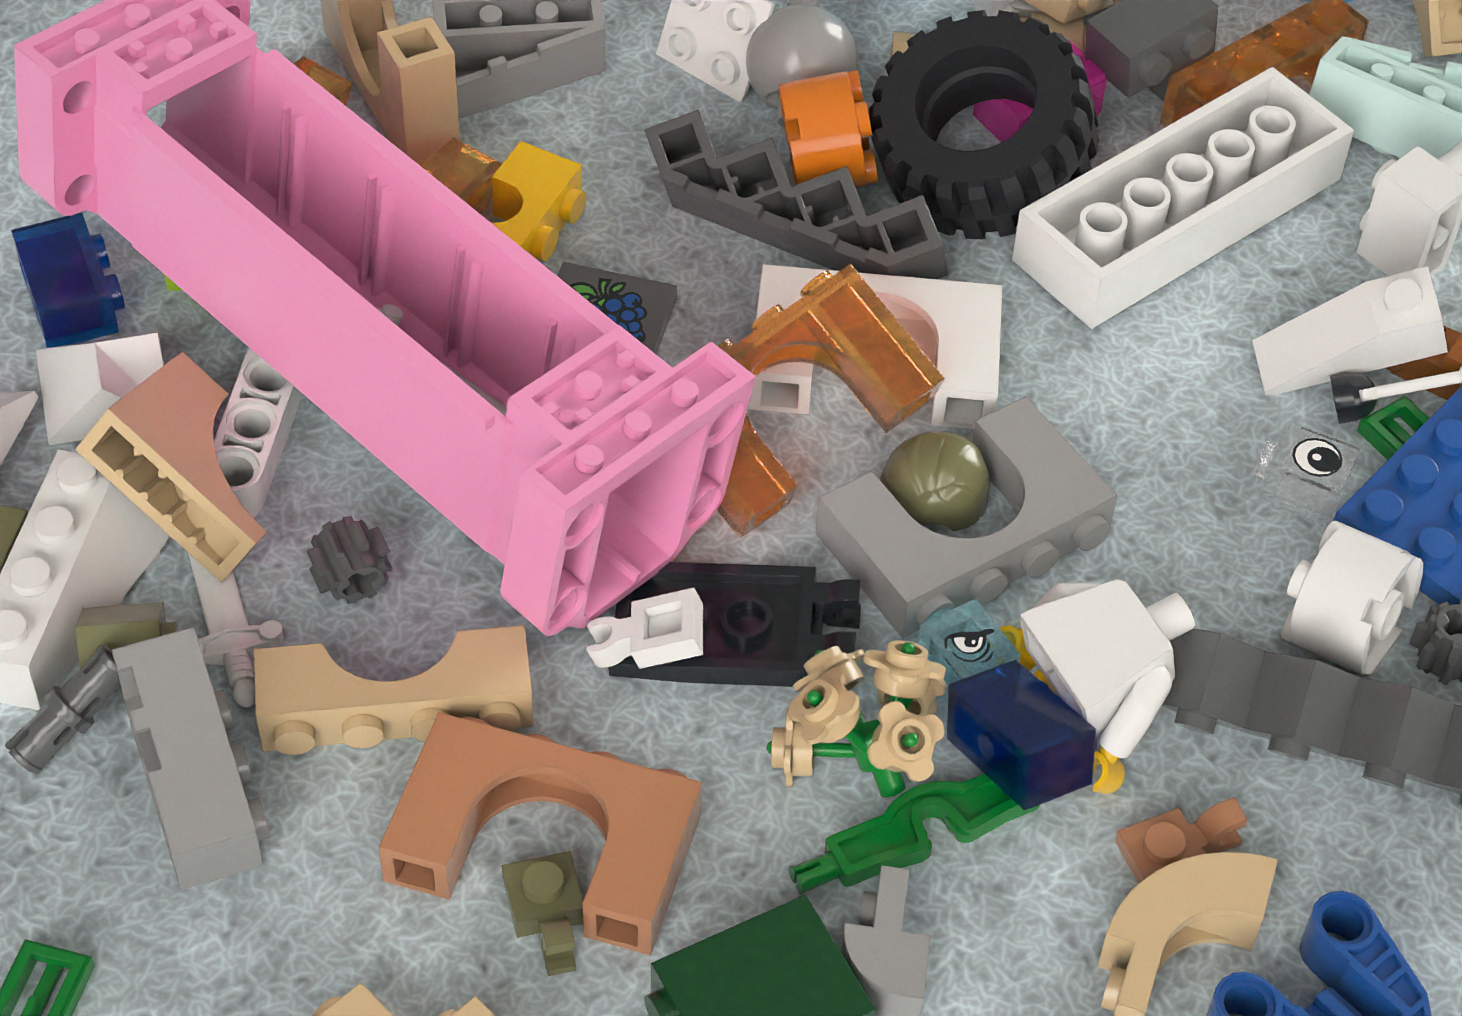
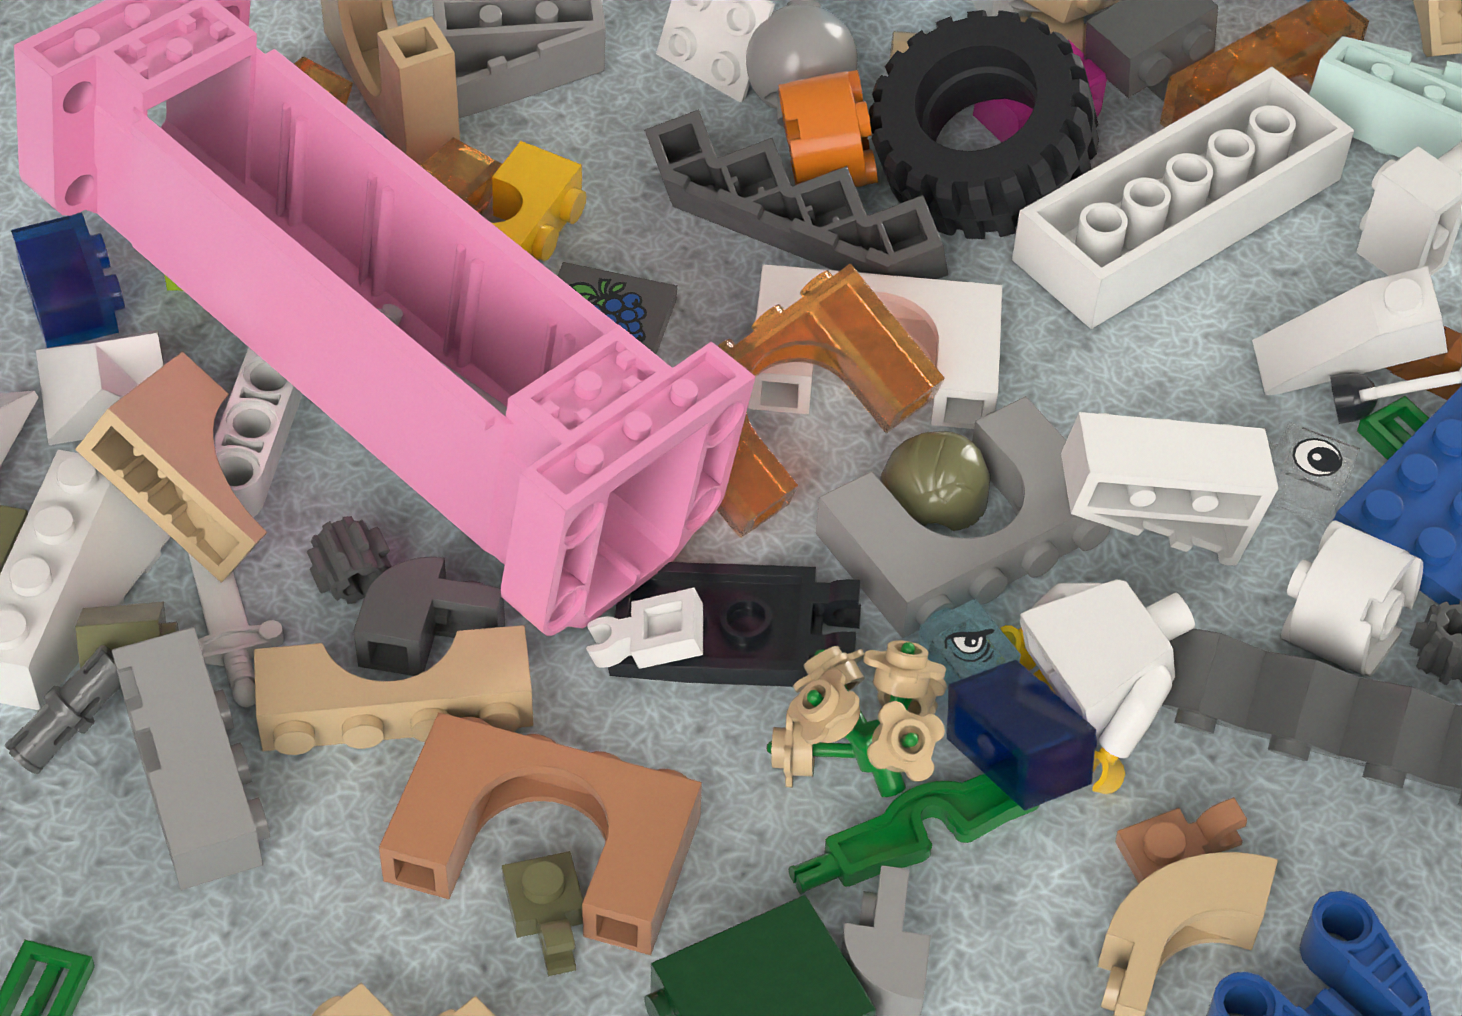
(411, 607): none -> dark grey brick
(1172, 478): none -> white wedge

